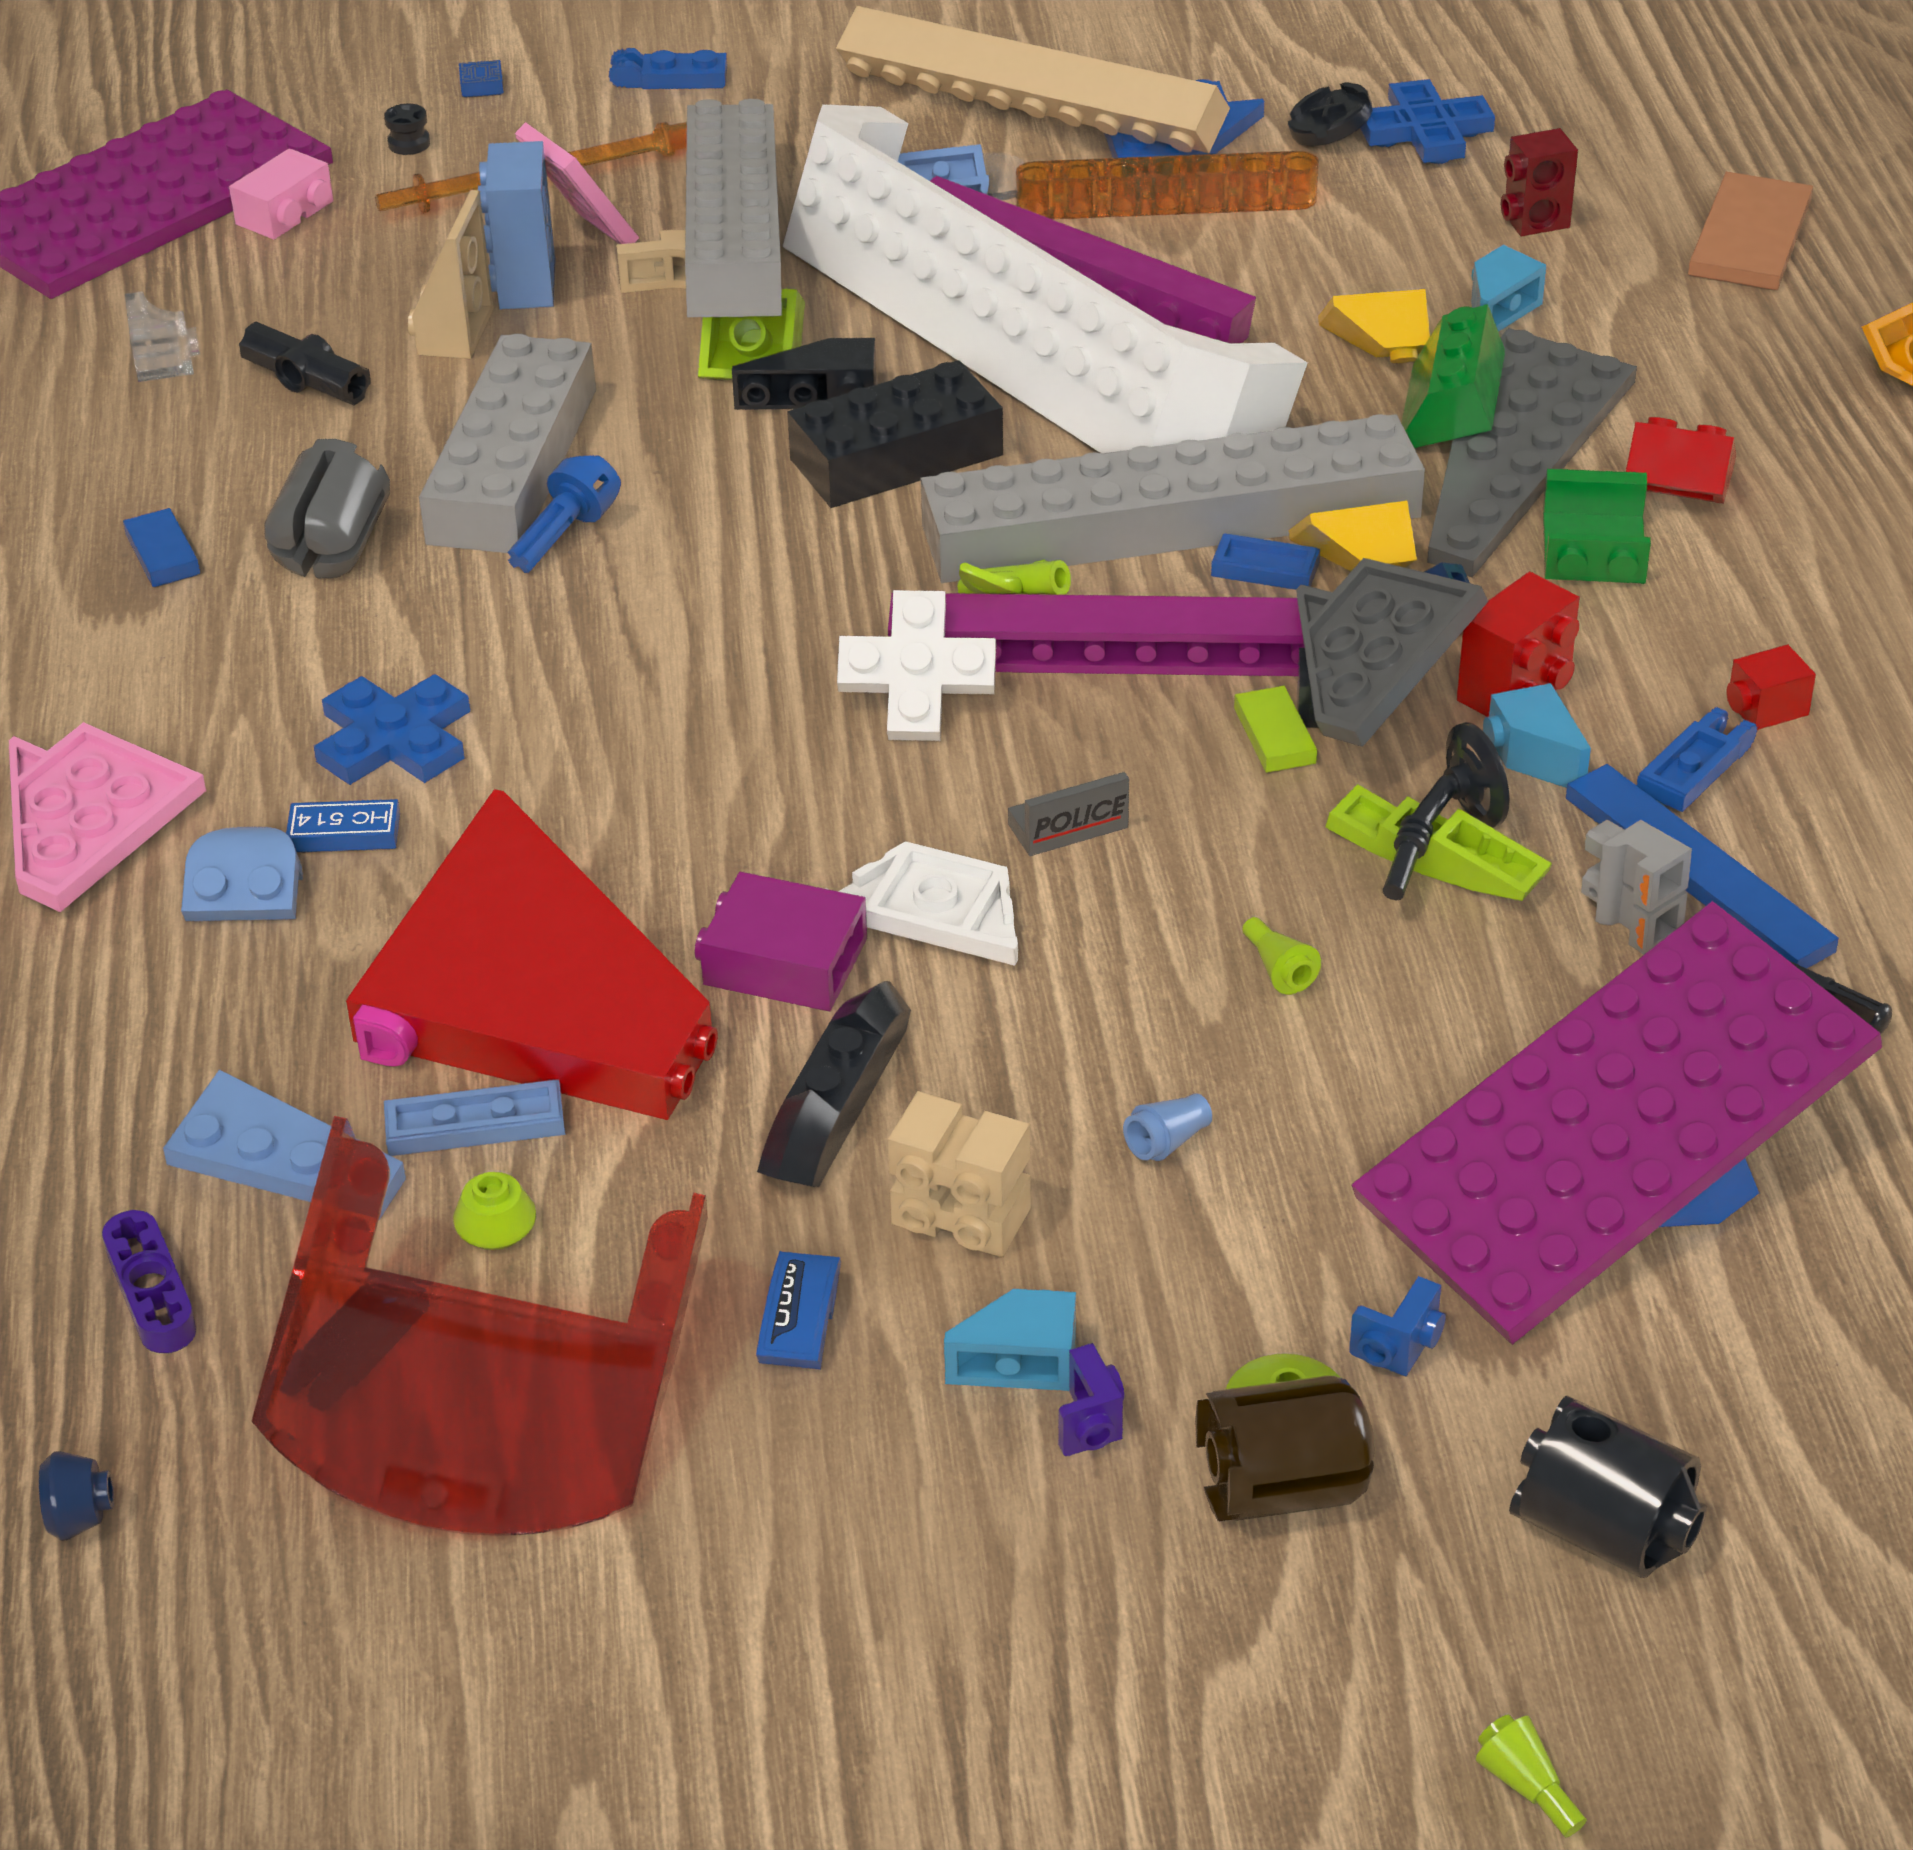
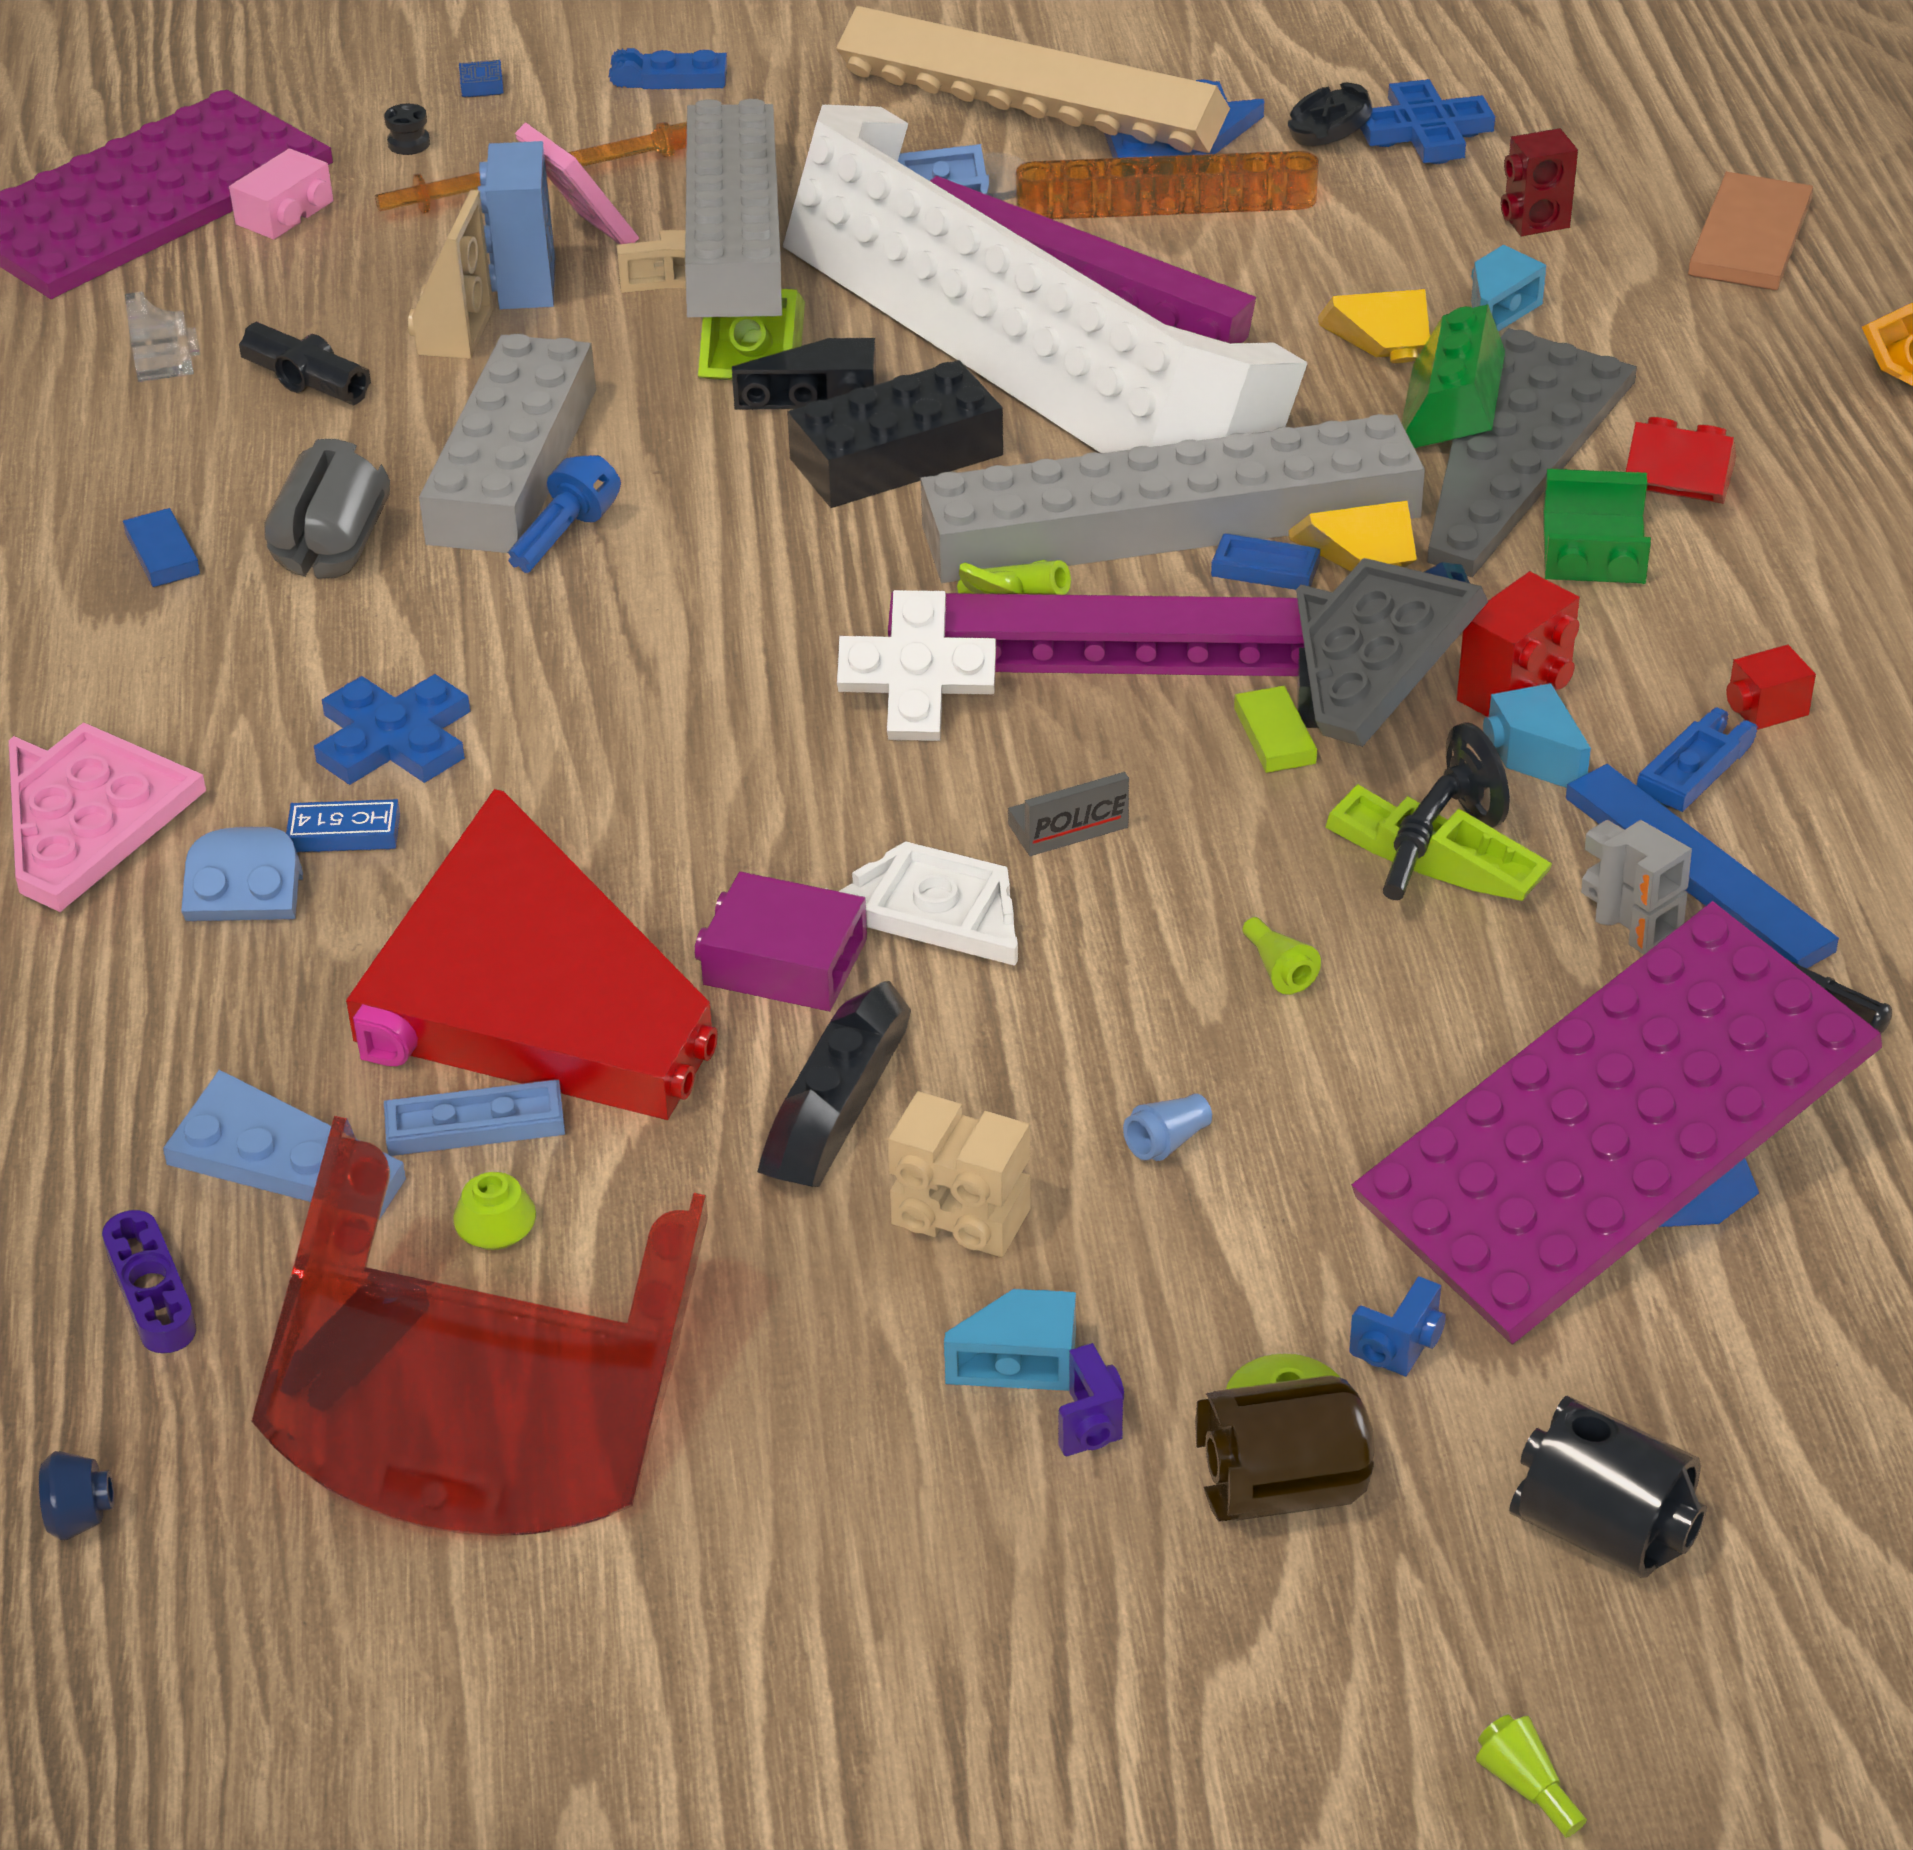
(798, 1310): blue slope -> none

